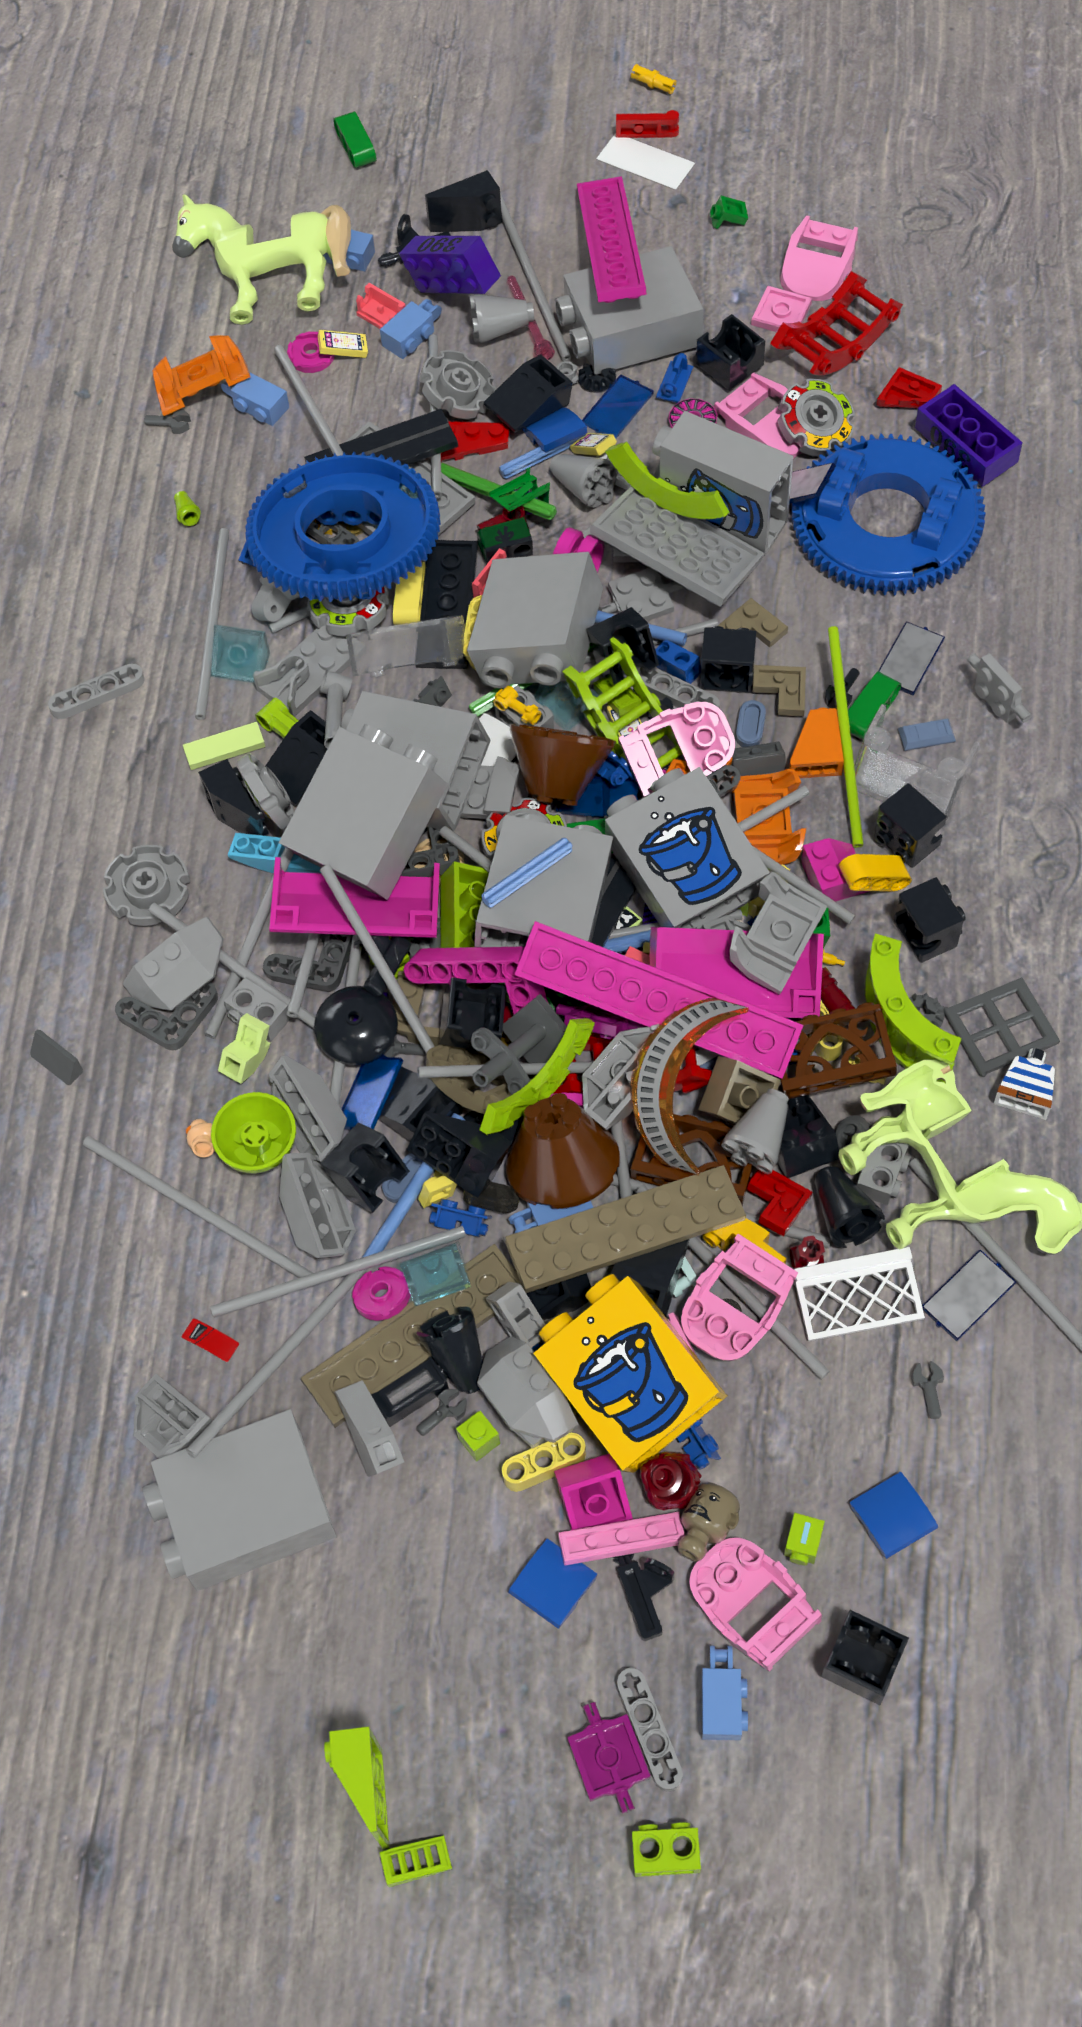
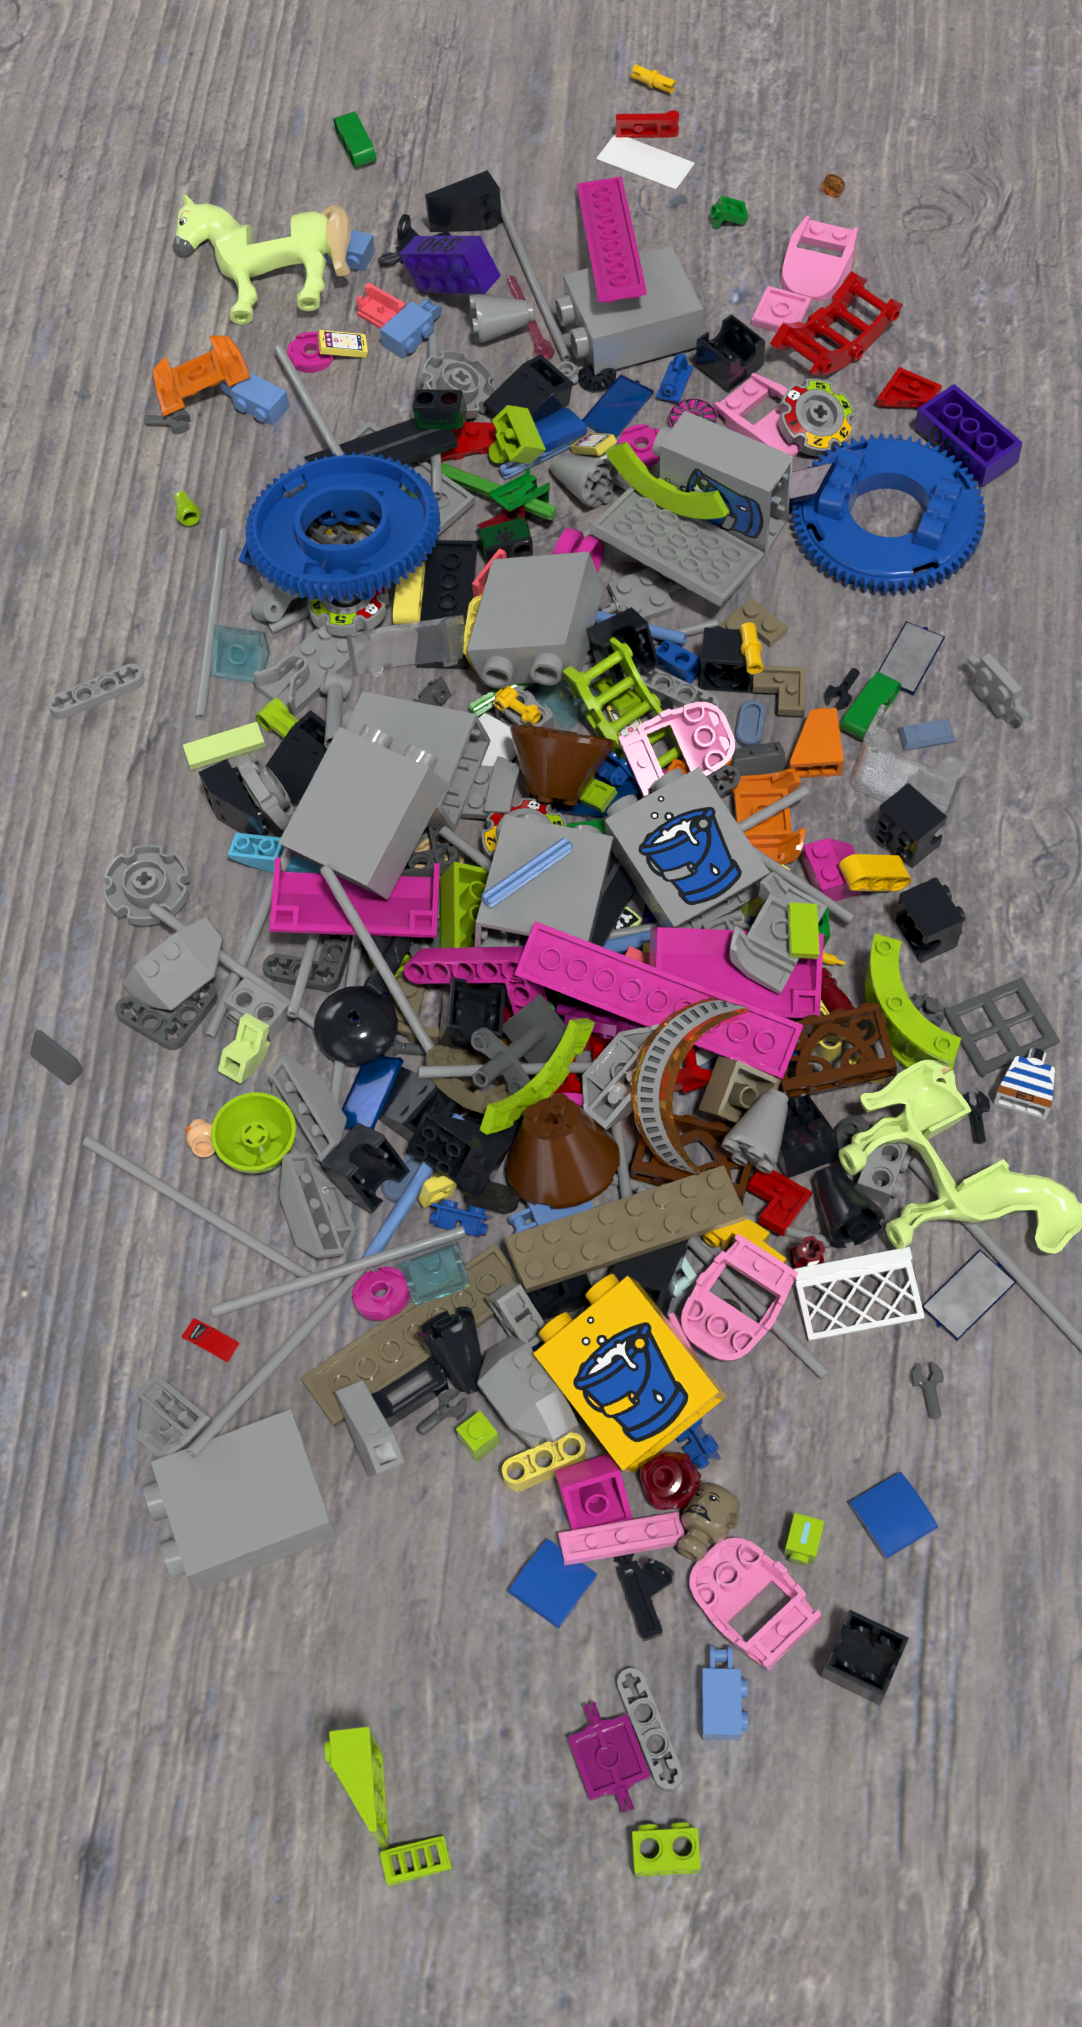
(439, 409): none -> black piece
(516, 437): none -> lime brick
(598, 795): none -> lime tile
(641, 434): none -> dark pink tile
(751, 648): none -> yellow pin
(803, 930): none -> lime tile
(833, 185): none -> clear orange tile
(845, 735): lime piece -> none
(976, 1116): none -> black bar

